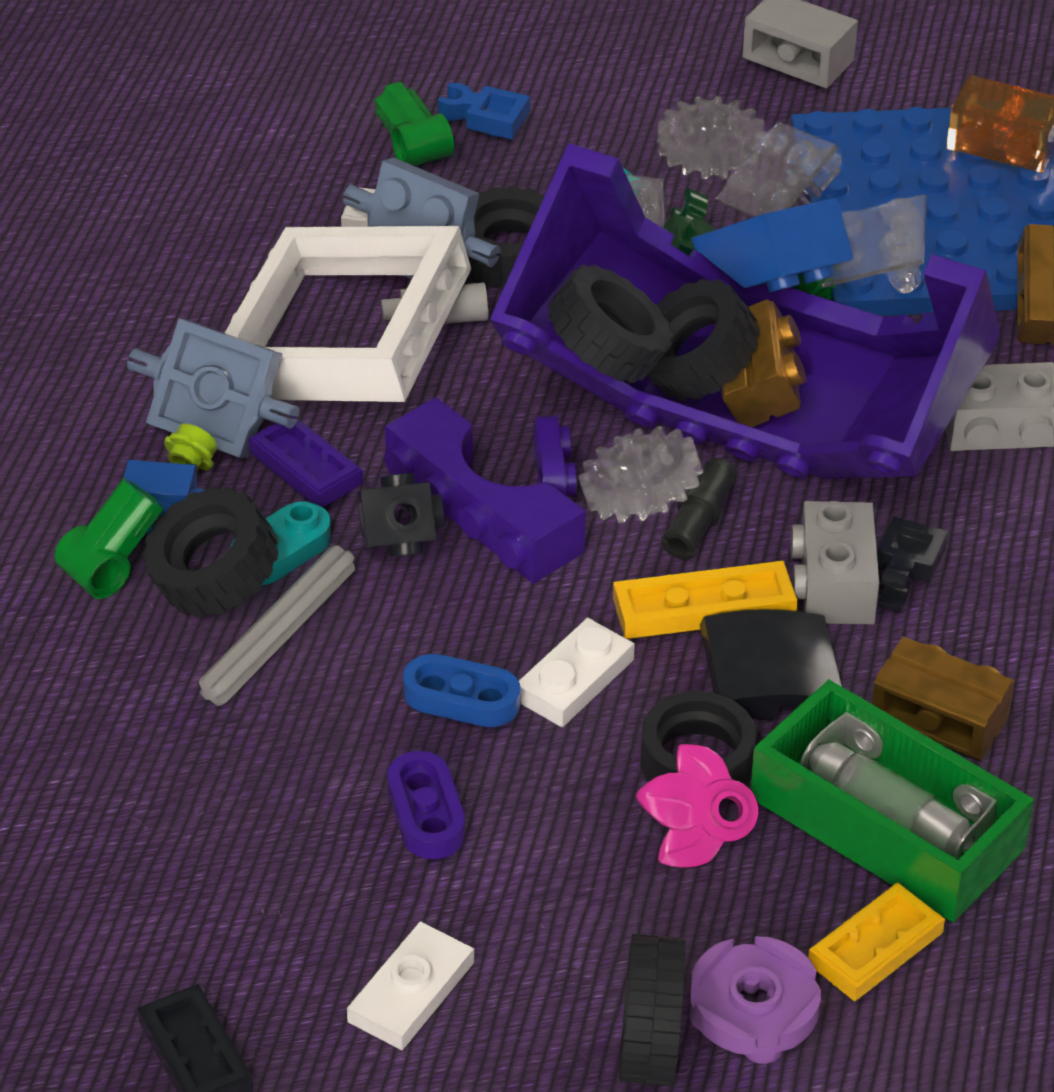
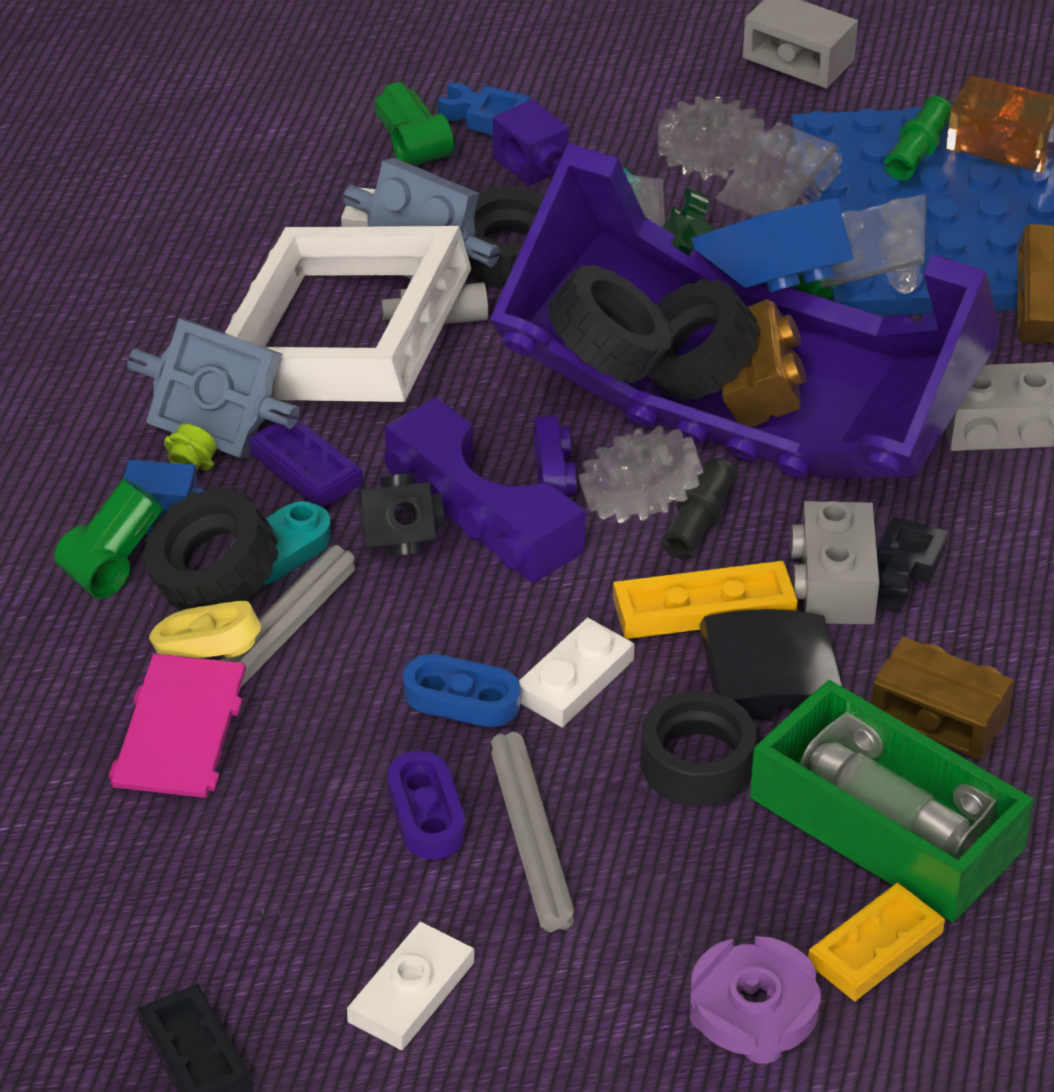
(179, 726): none -> dark pink piece
(207, 631): none -> light yellow plate
(529, 141): none -> dark purple brick
(532, 832): none -> light grey axle
(652, 1009): black tyre -> none
(690, 807): dark pink plate -> none
(918, 138): none -> green pin

